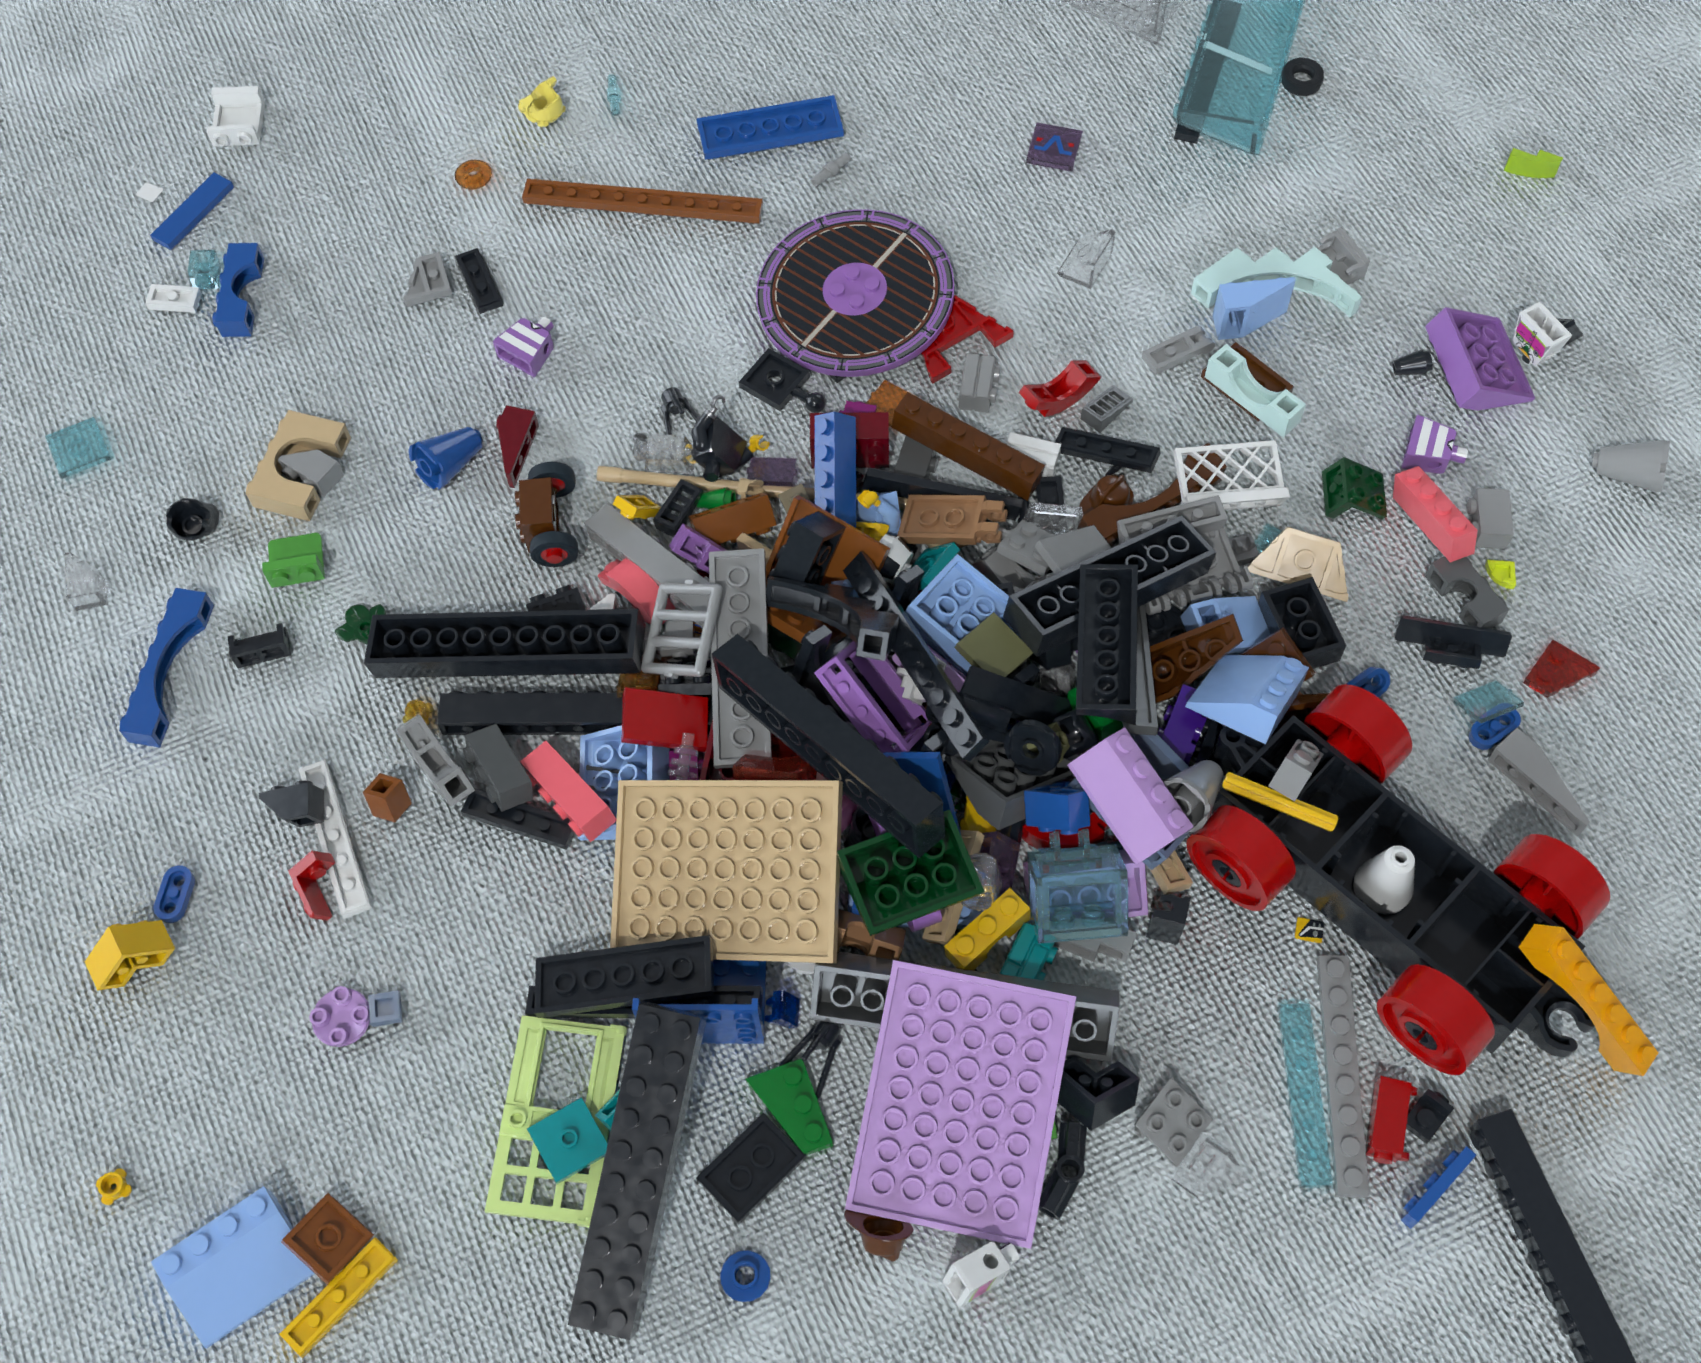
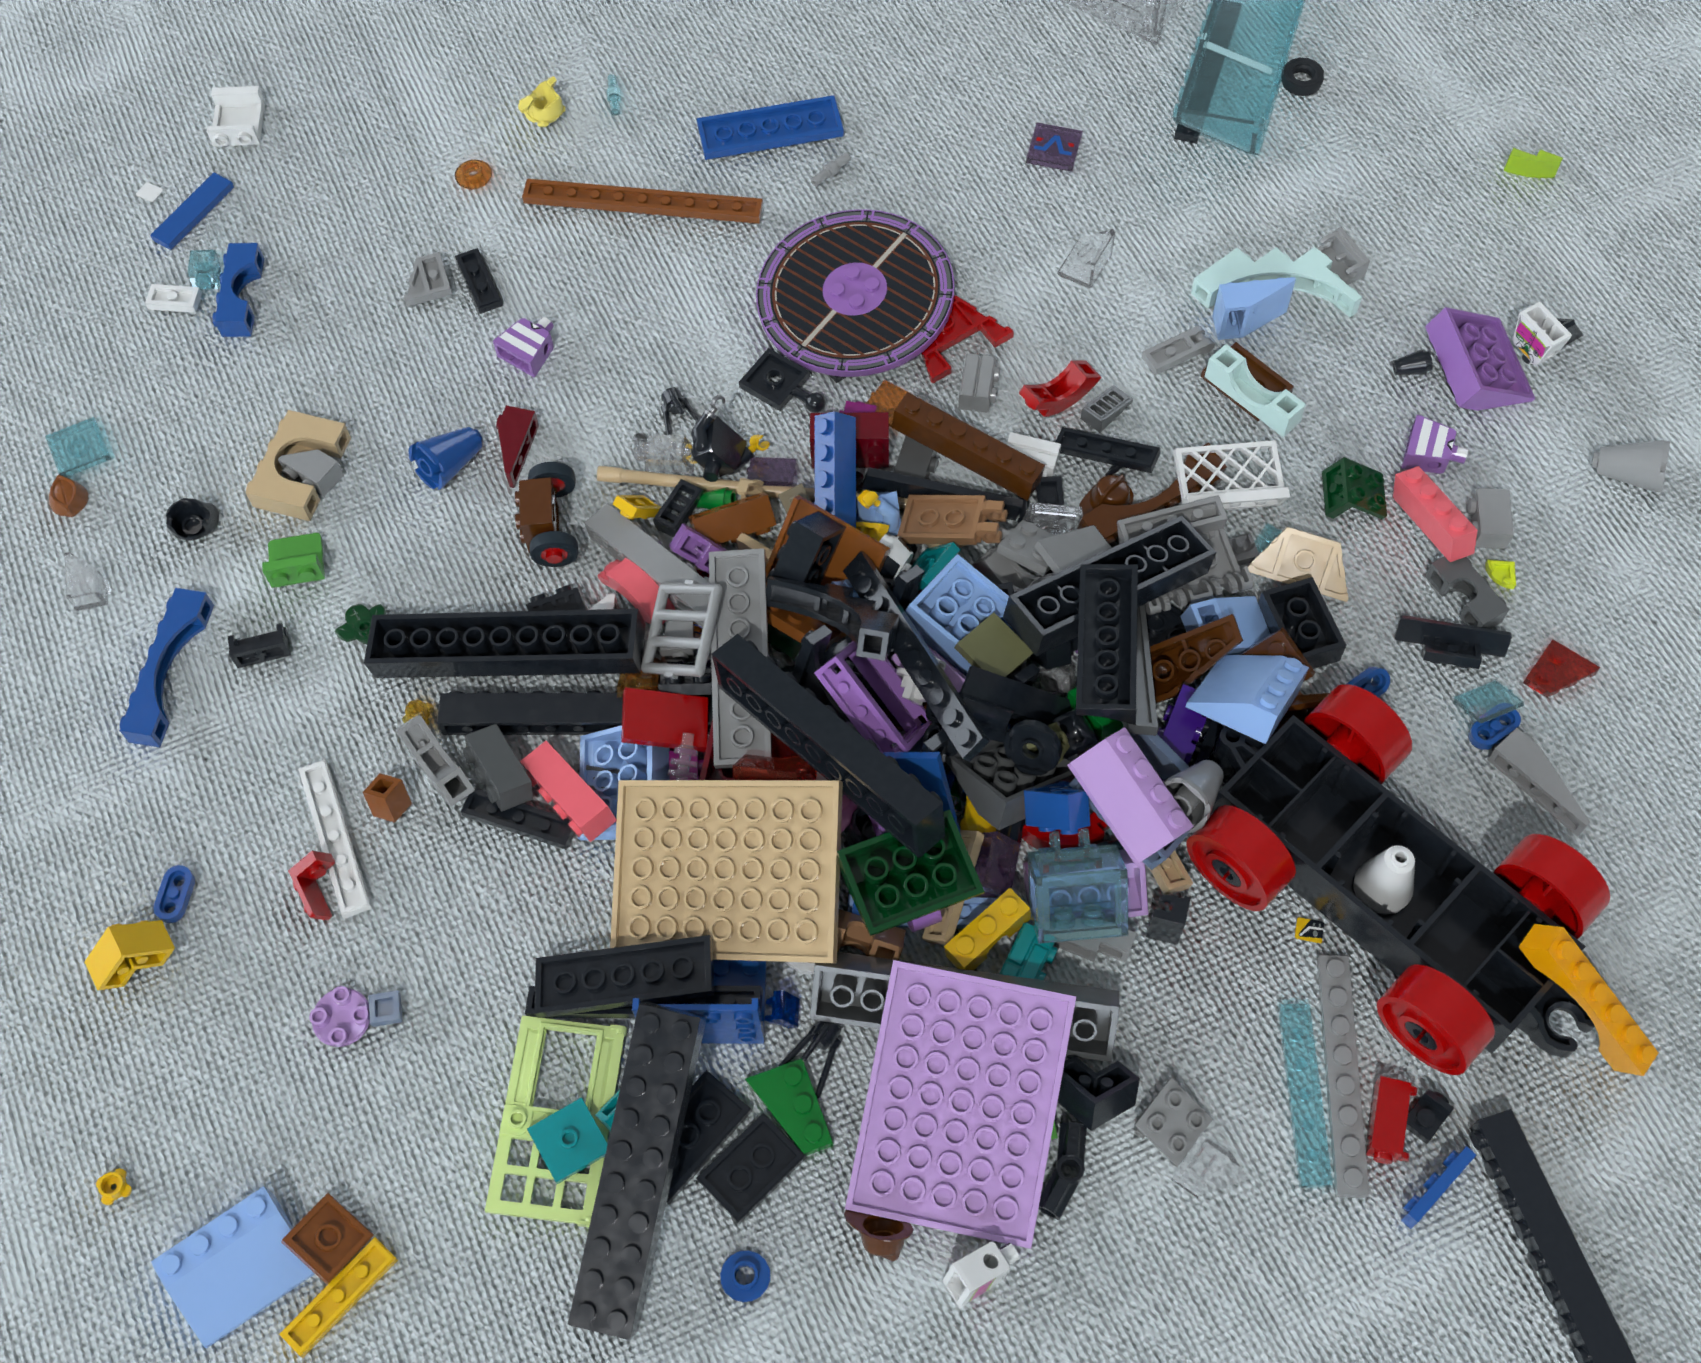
(67, 496): none -> dark orange hat
(296, 804): black slope -> none
(709, 1121): none -> black tile
(990, 879): clear hair -> none
(1280, 802): yellow axle -> none
(1296, 769): light grey slope -> none

